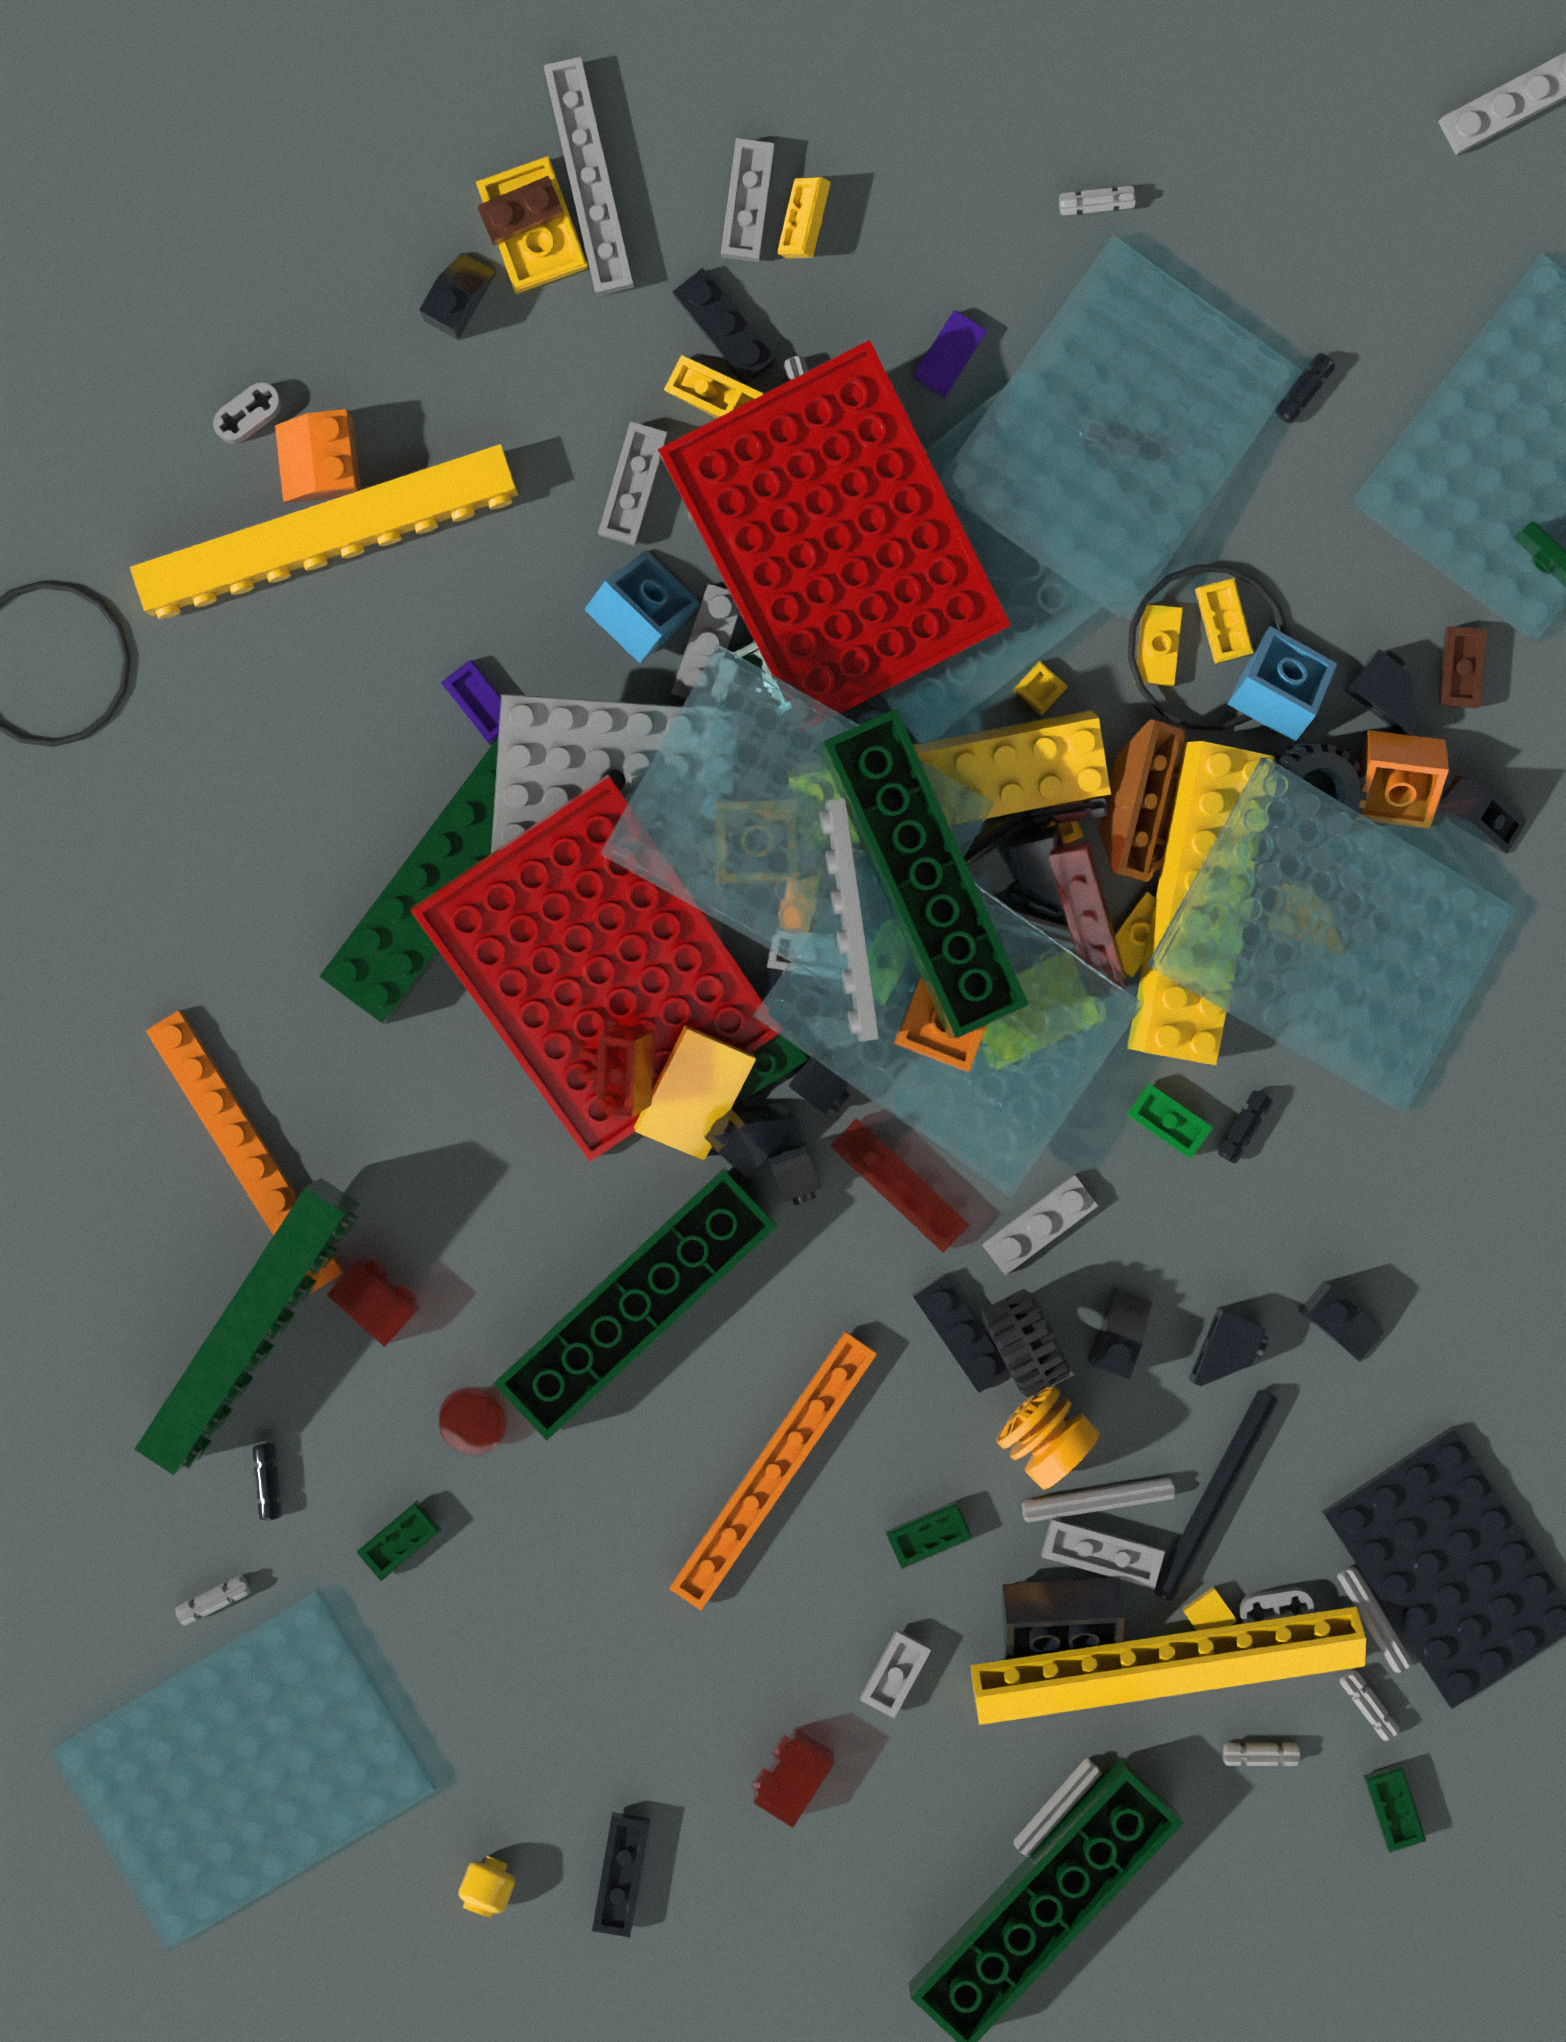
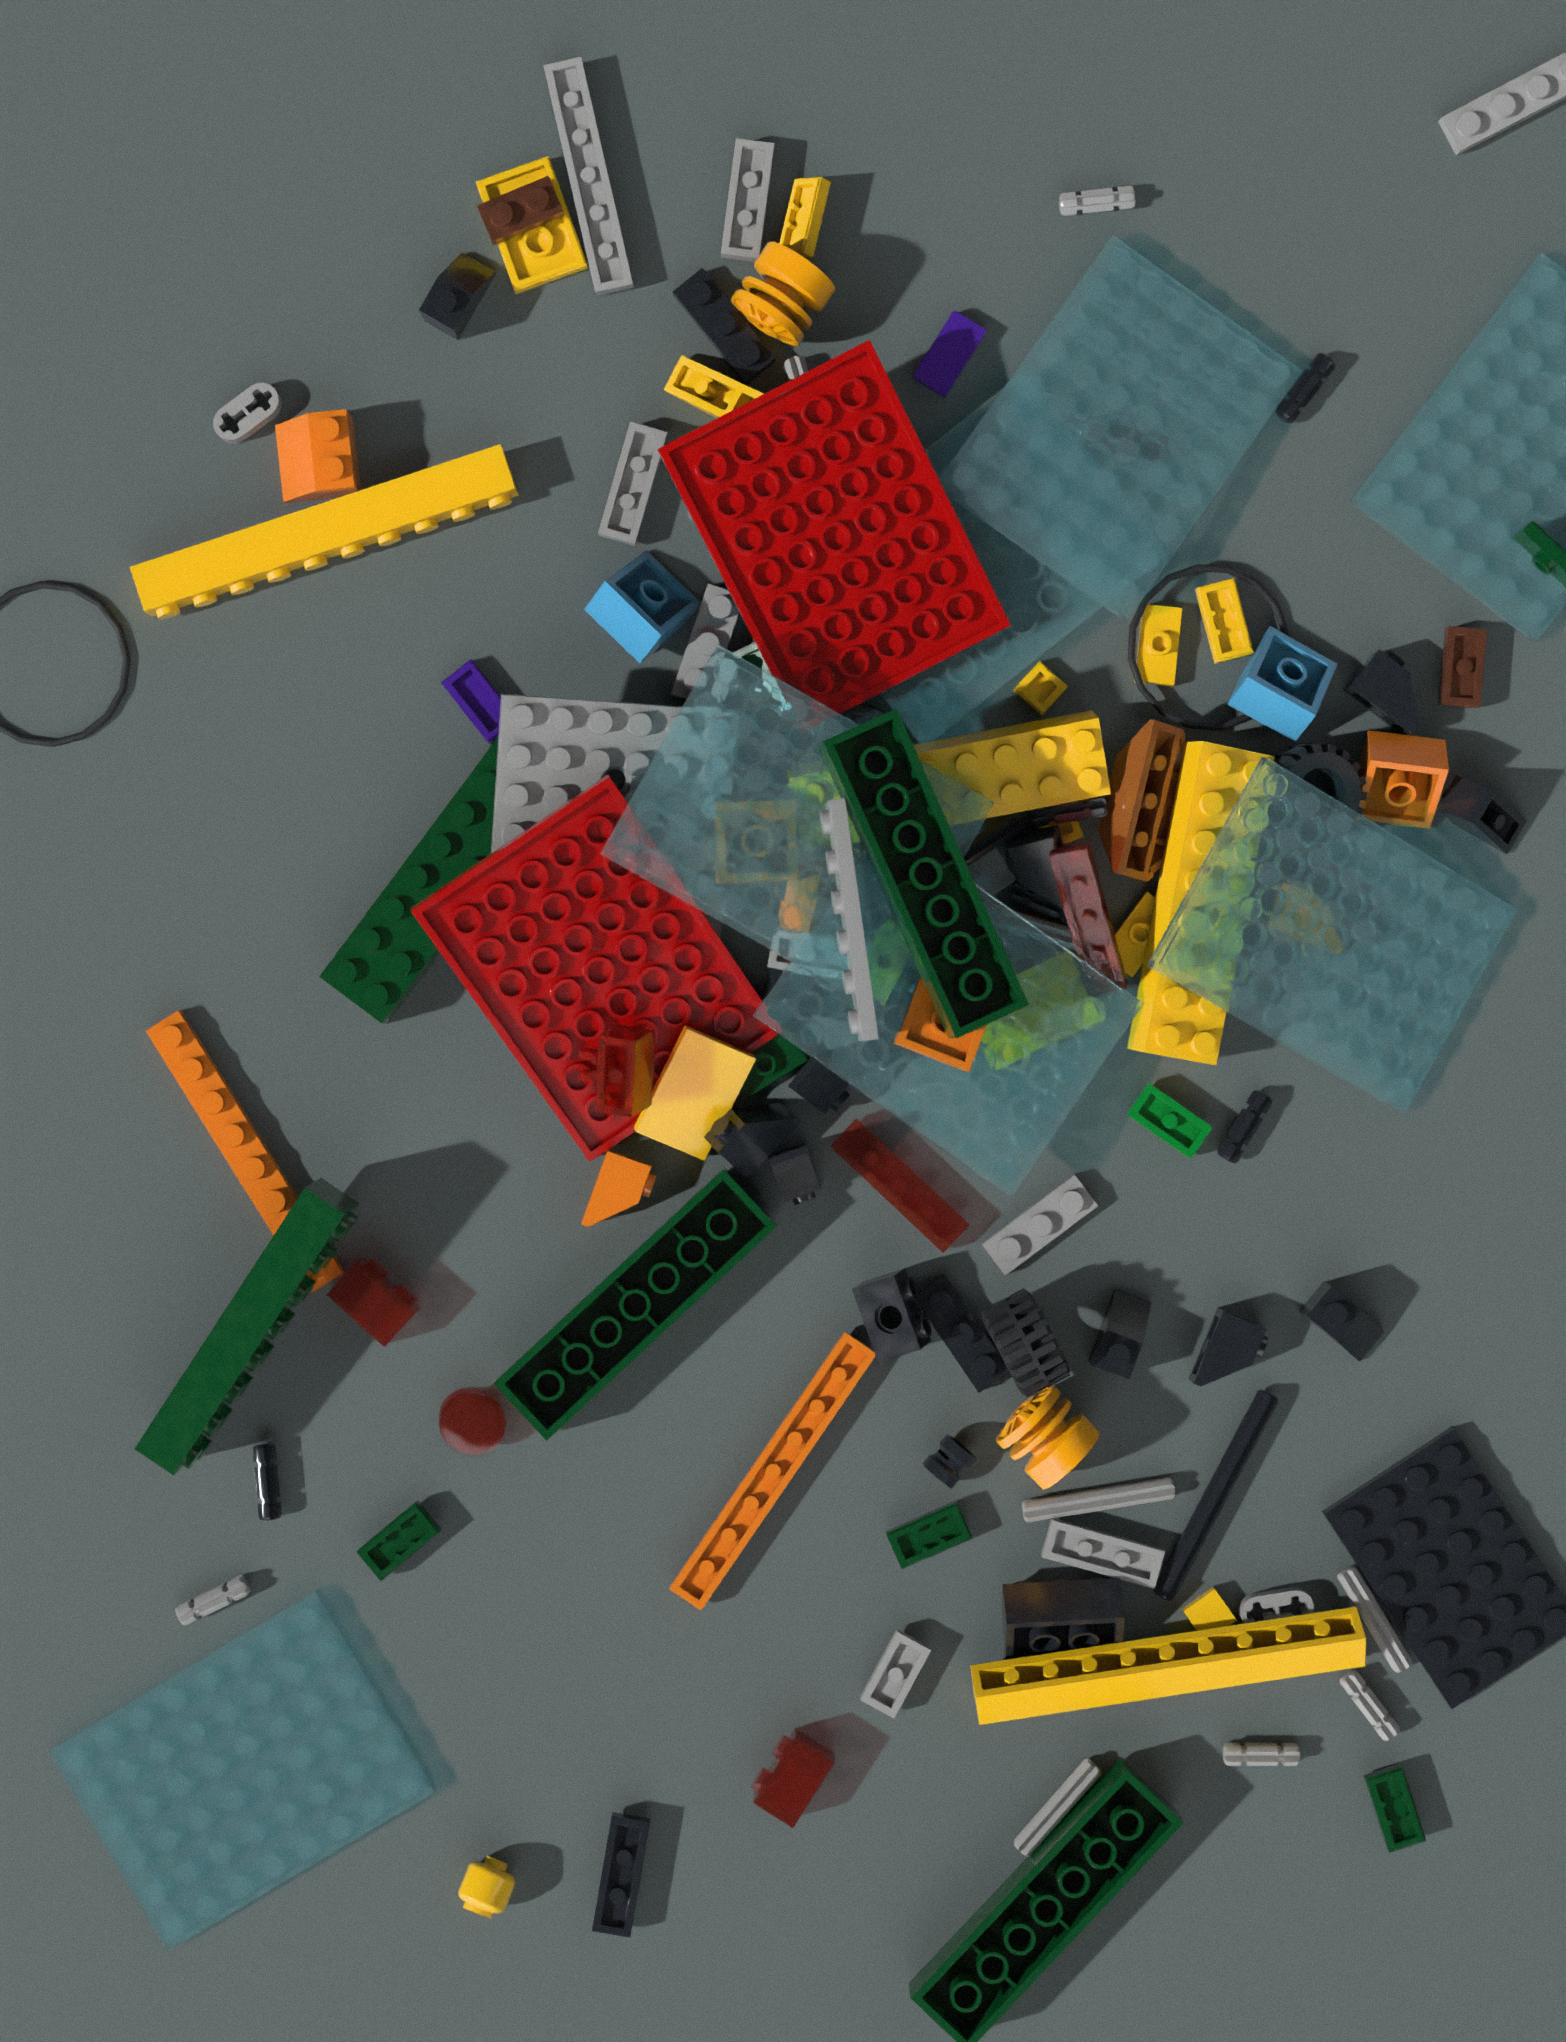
(618, 1186): none -> orange slope
(787, 287): none -> light orange wheel
(887, 1336): none -> black brick
(949, 1461): none -> black wheel

